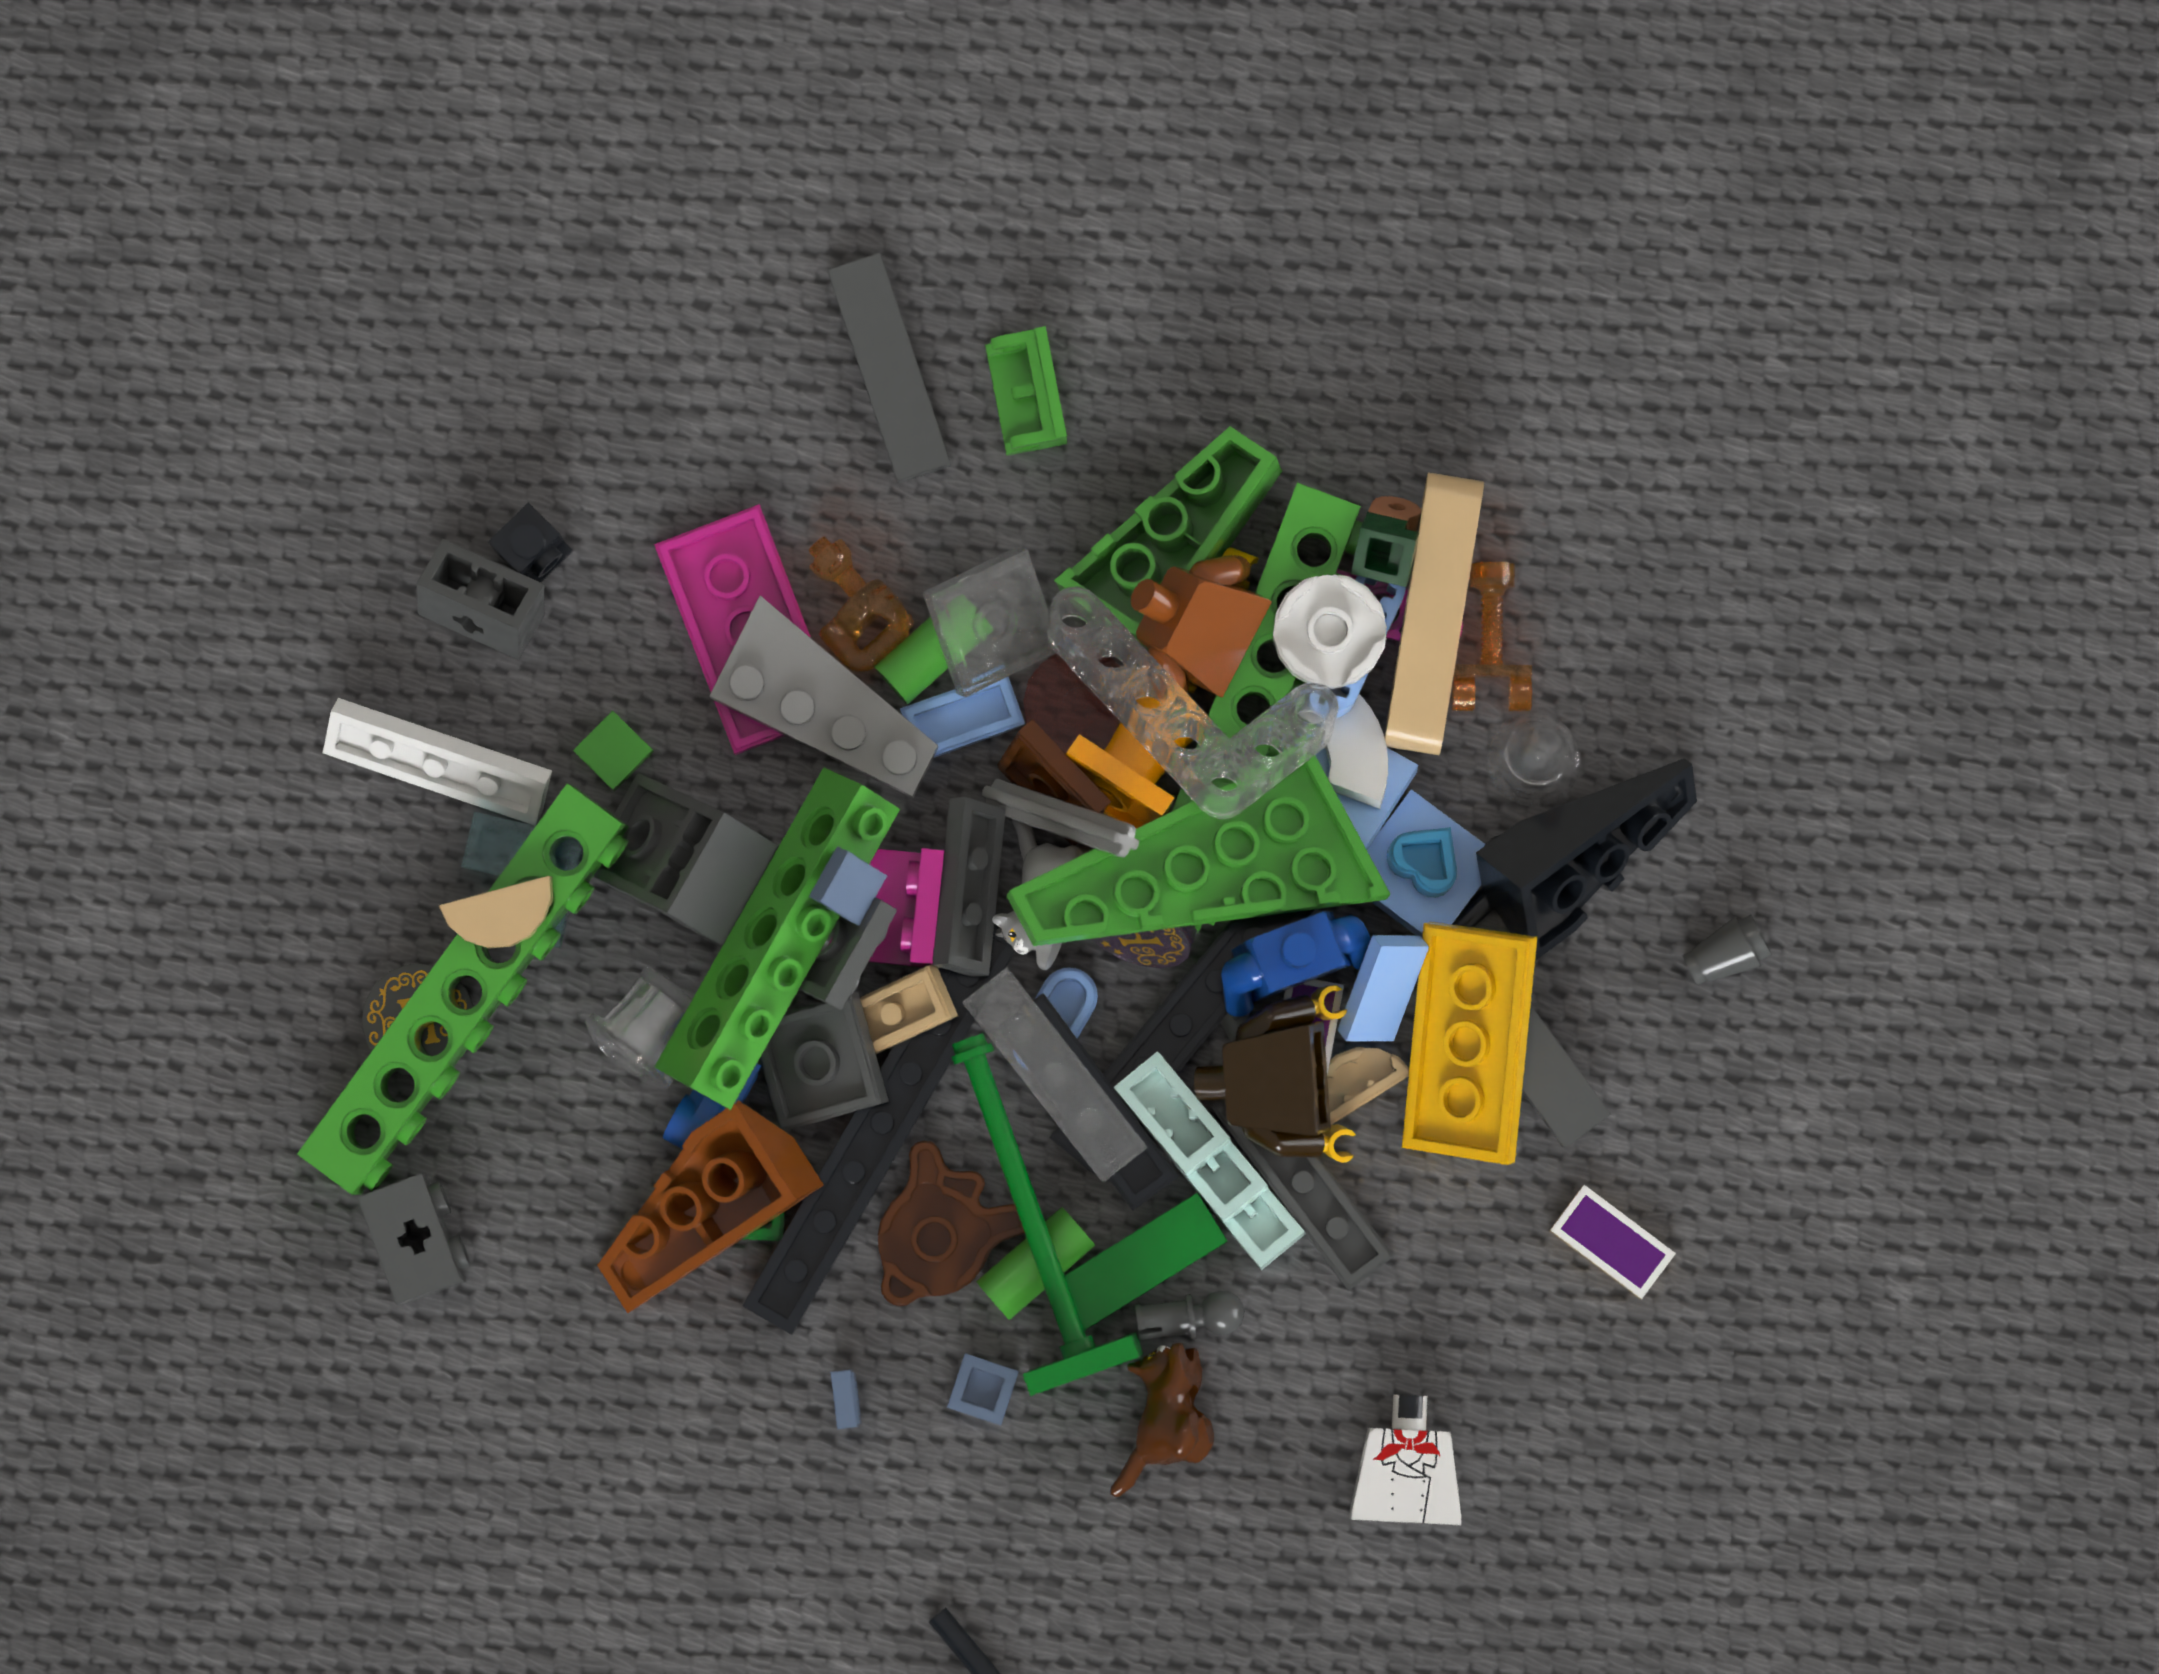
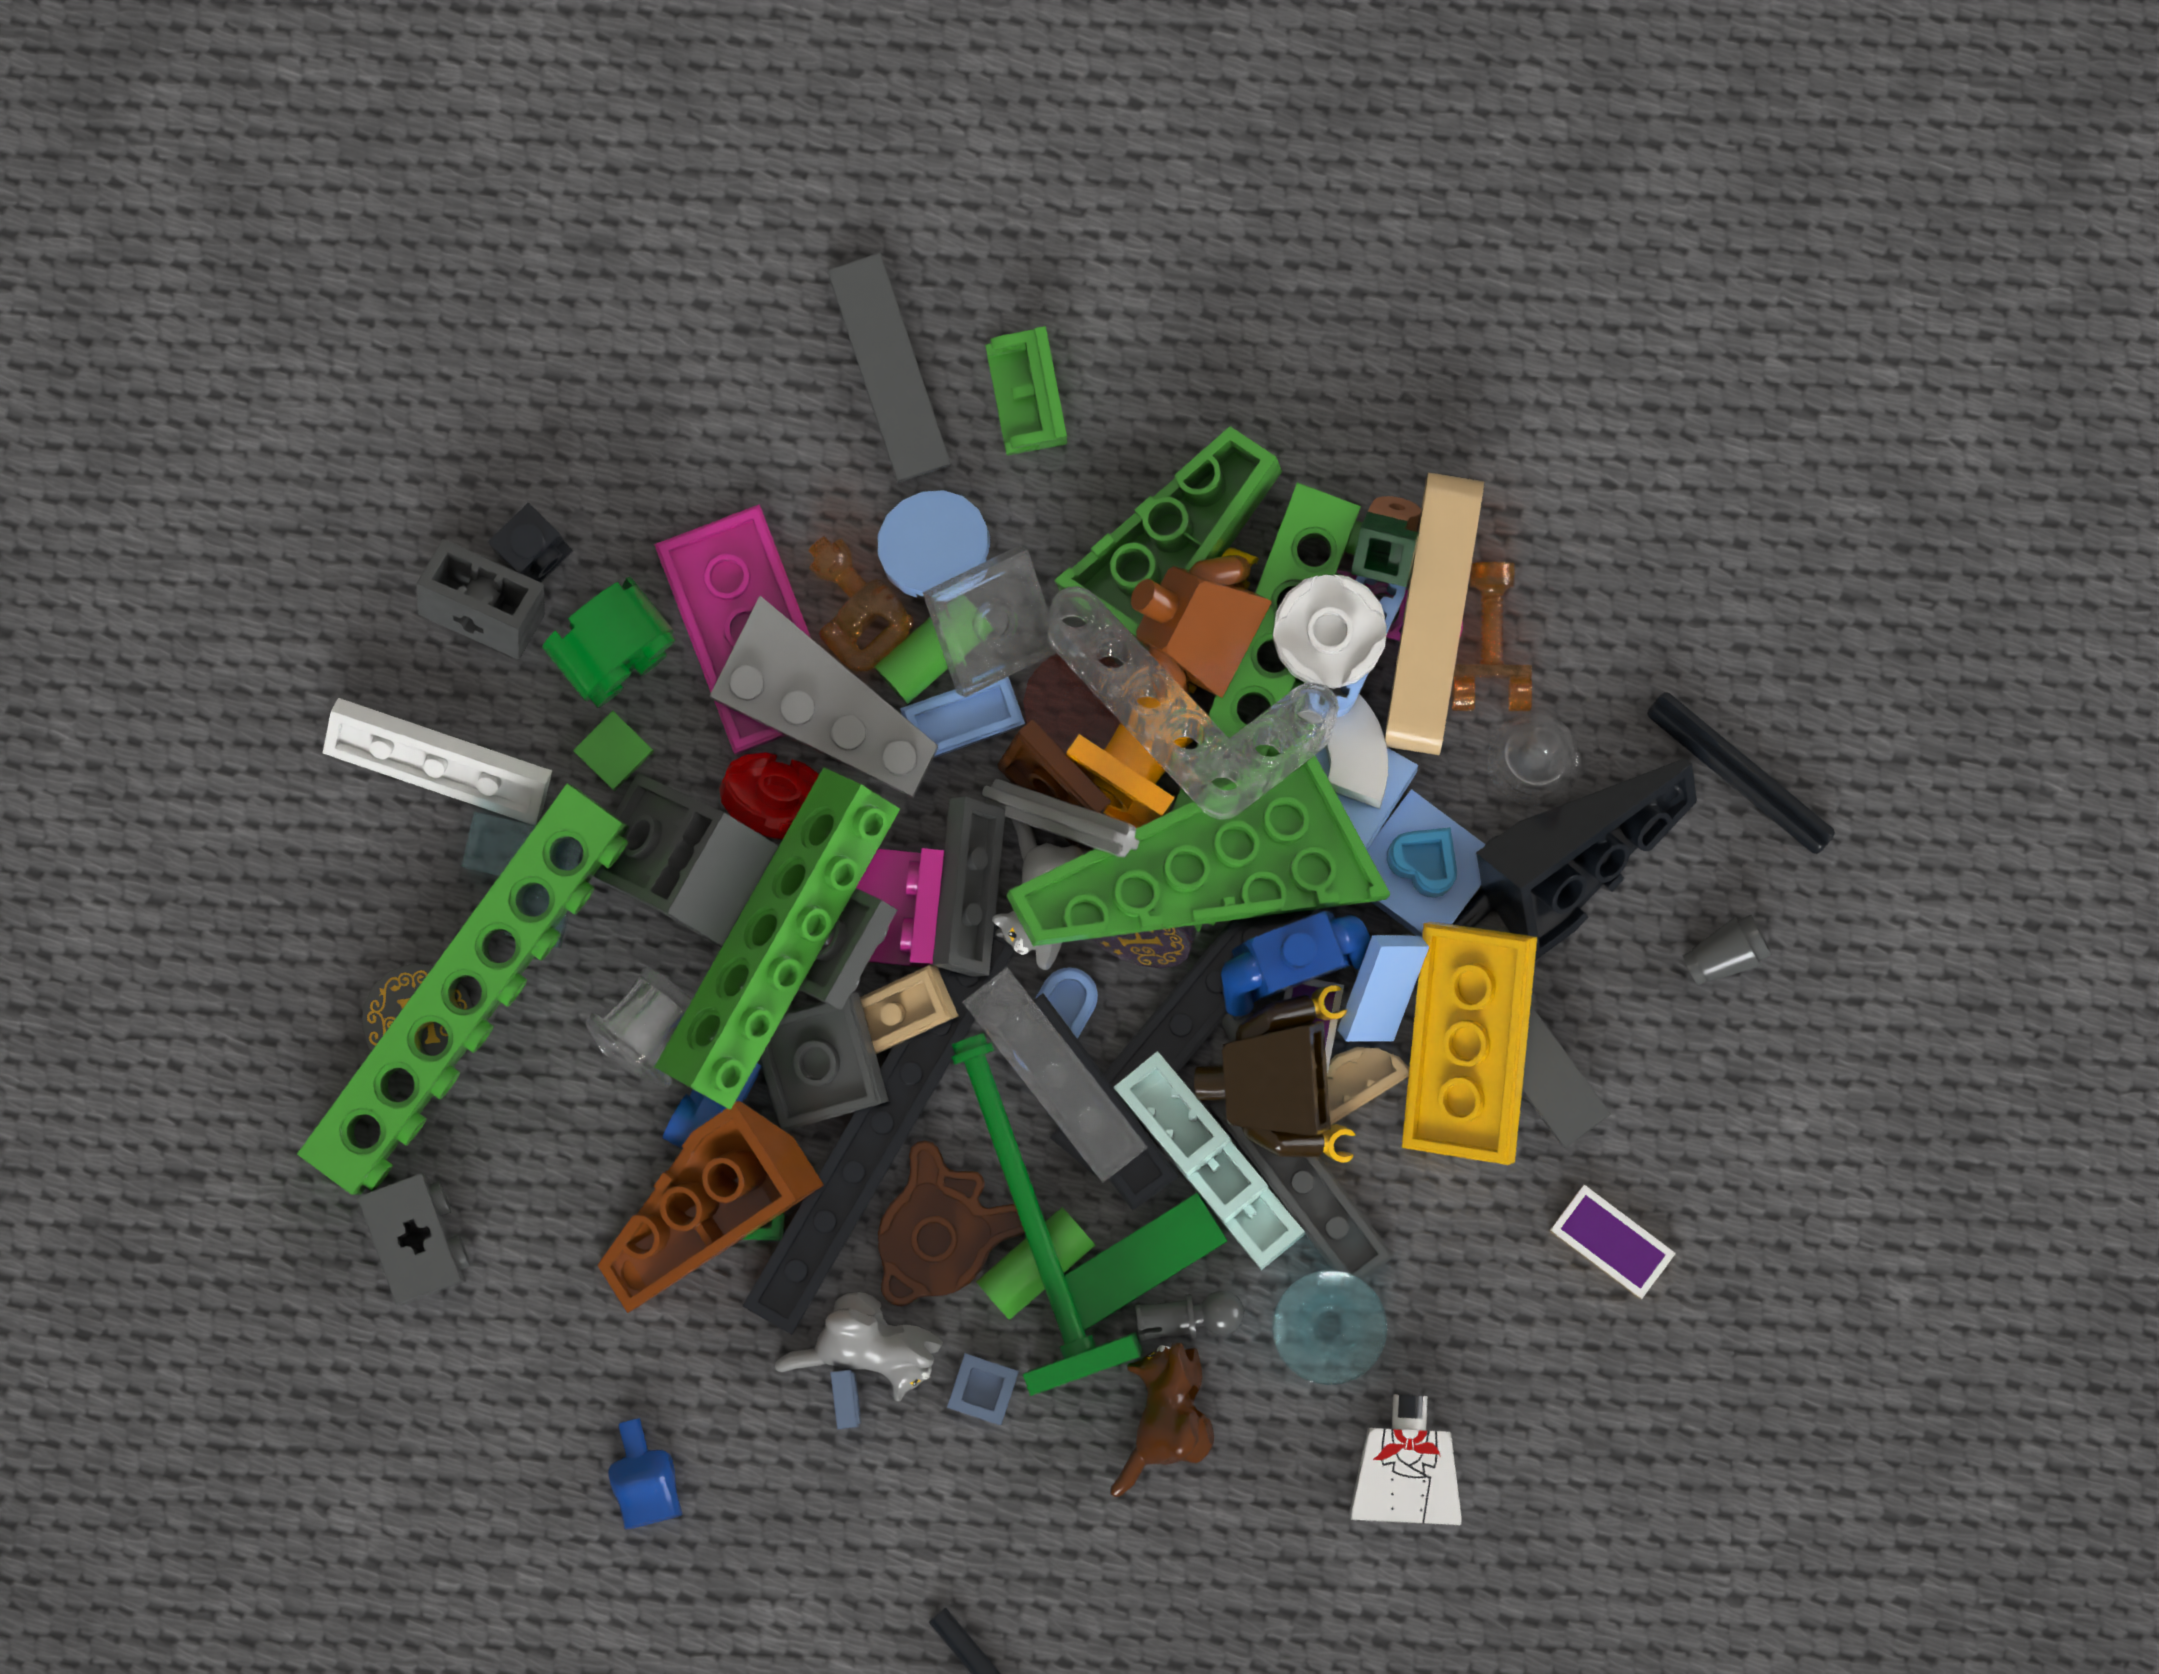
(501, 915): tan tile -> none
(609, 640): none -> green brick
(643, 1480): none -> blue piece
(766, 792): none -> red tile
(848, 886): sand blue tile -> none
(861, 1339): none -> light grey animal
(931, 540): none -> light blue tile
(1336, 1358): none -> clear light blue dish
(1741, 773): none -> black axle

